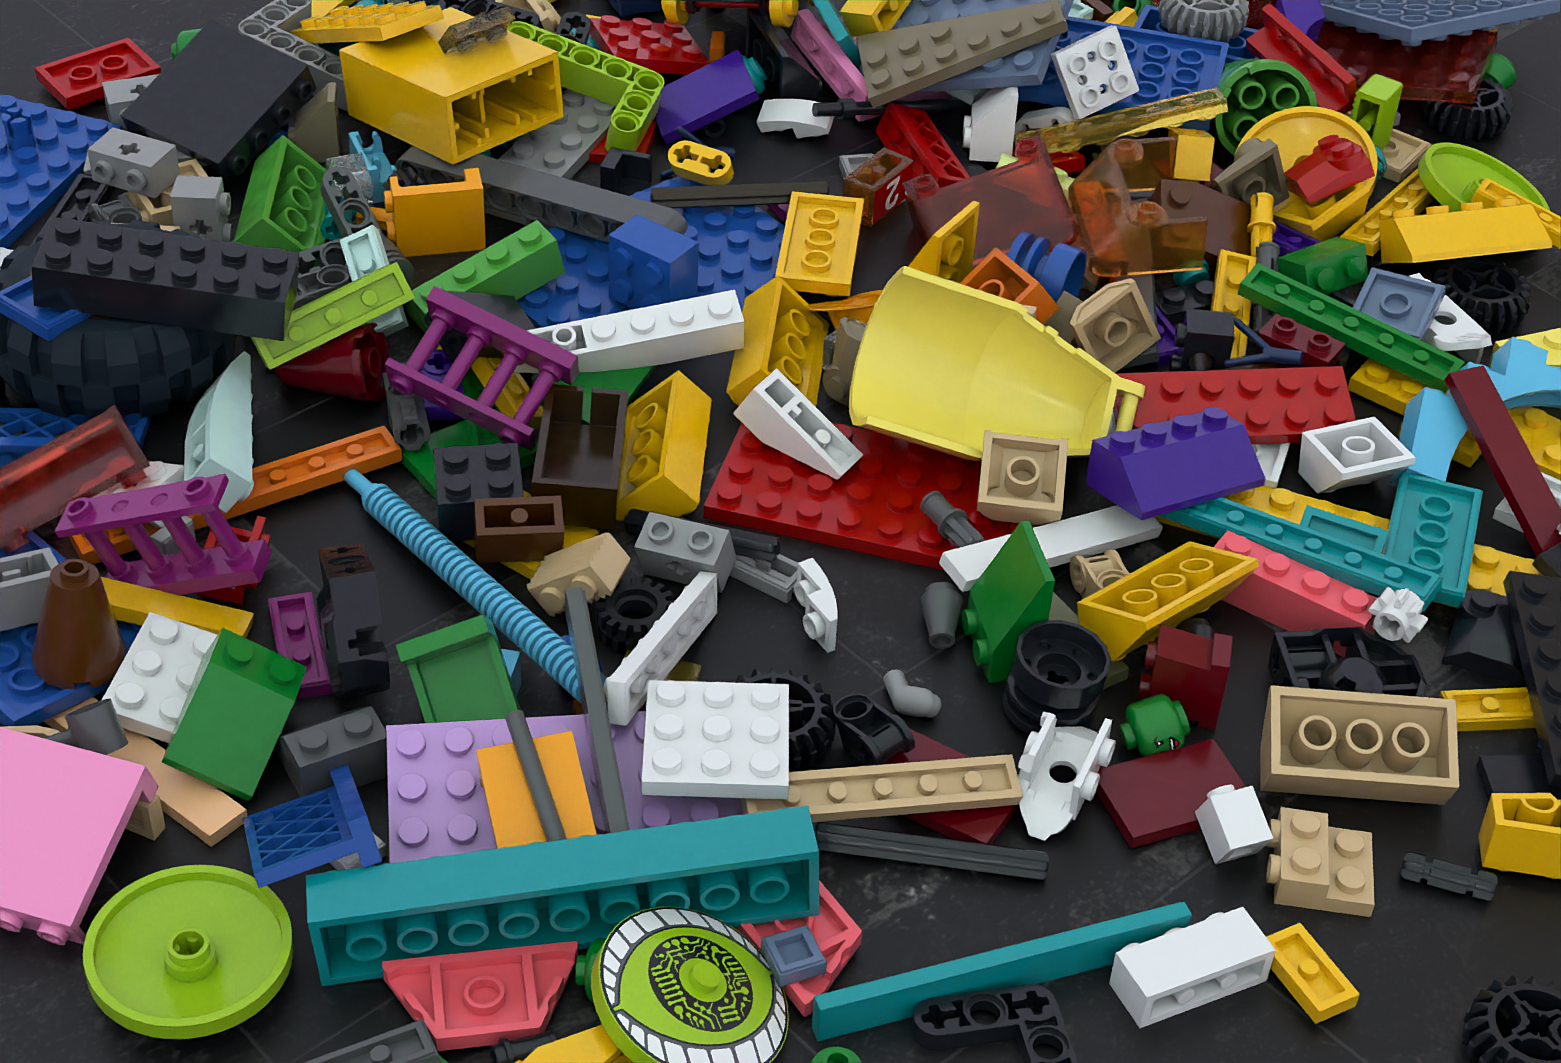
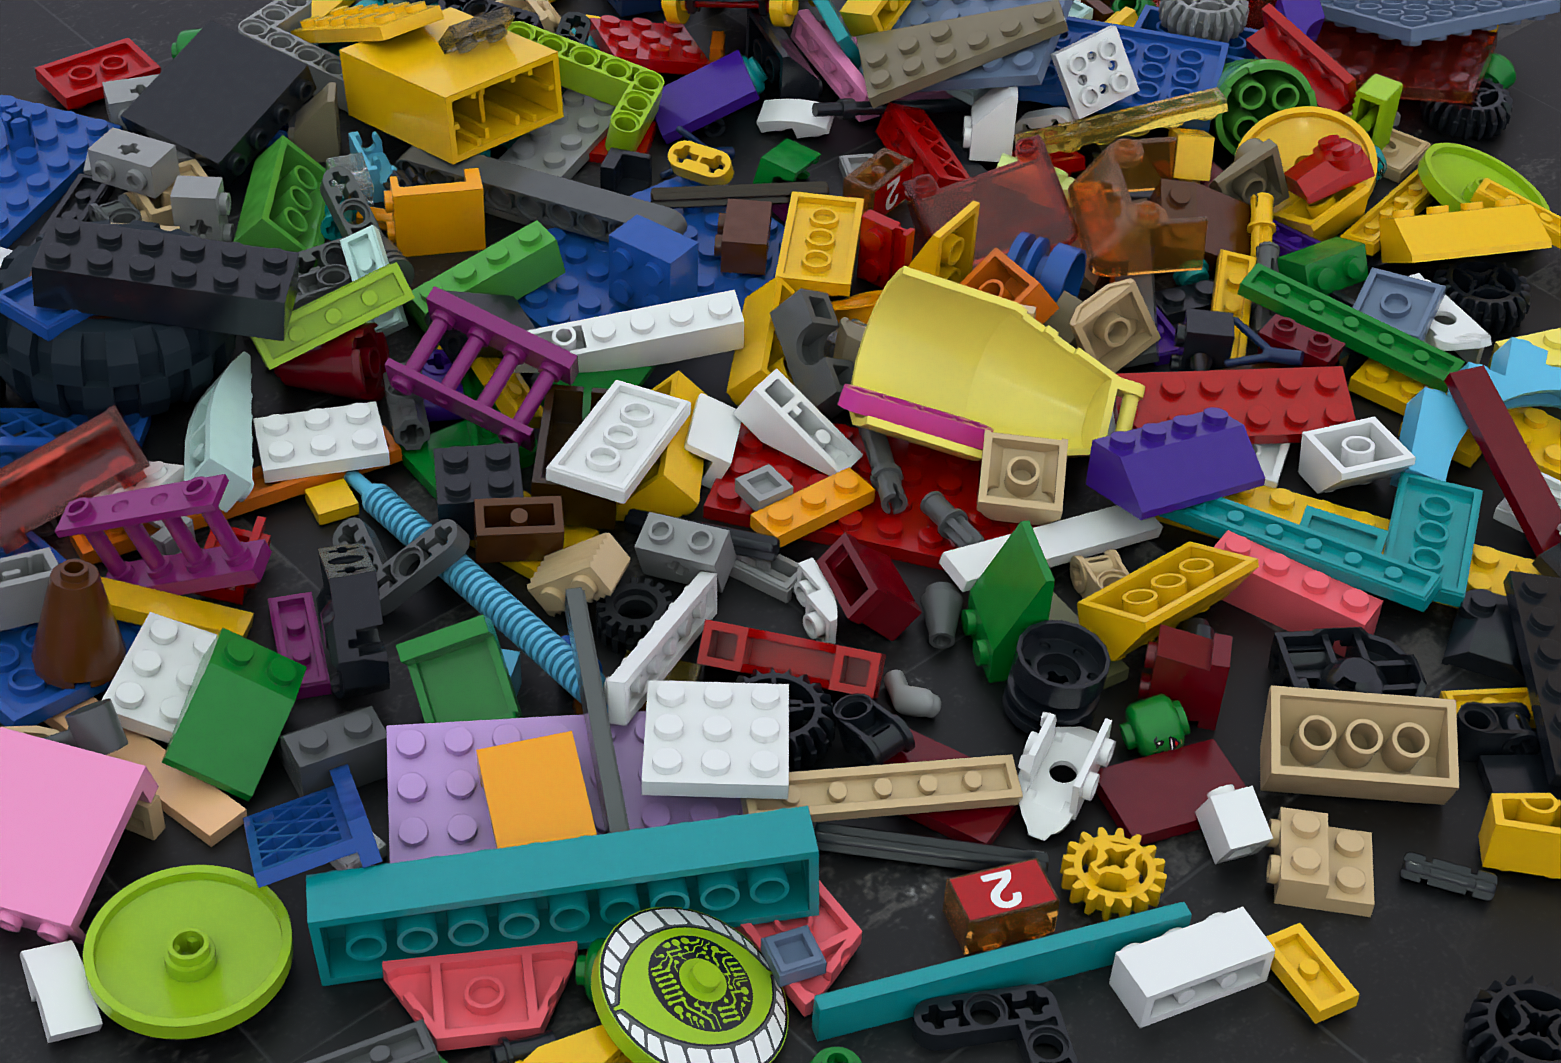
(61, 991): none -> white slope
(321, 442): none -> white plate
(331, 501): none -> yellow tile
(387, 571): none -> dark grey beam
(535, 776): dark grey bar -> none
(618, 441): none -> white tile
(712, 436): none -> white panel
(744, 236): none -> reddish brown brick
(762, 487): none -> light grey plate
(787, 162): none -> green hinge
(802, 328): none -> dark grey arch
(813, 507): none -> light orange plate
(825, 663): none -> red arch
(868, 587): none -> dark red hips
(883, 248): none -> red plate
(885, 473): none -> dark grey pin
(913, 416): none -> dark pink beam
(1000, 906): none -> brick
(1113, 873): none -> yellow gear
(1398, 614): white gear -> none
(1495, 730): none -> black piece

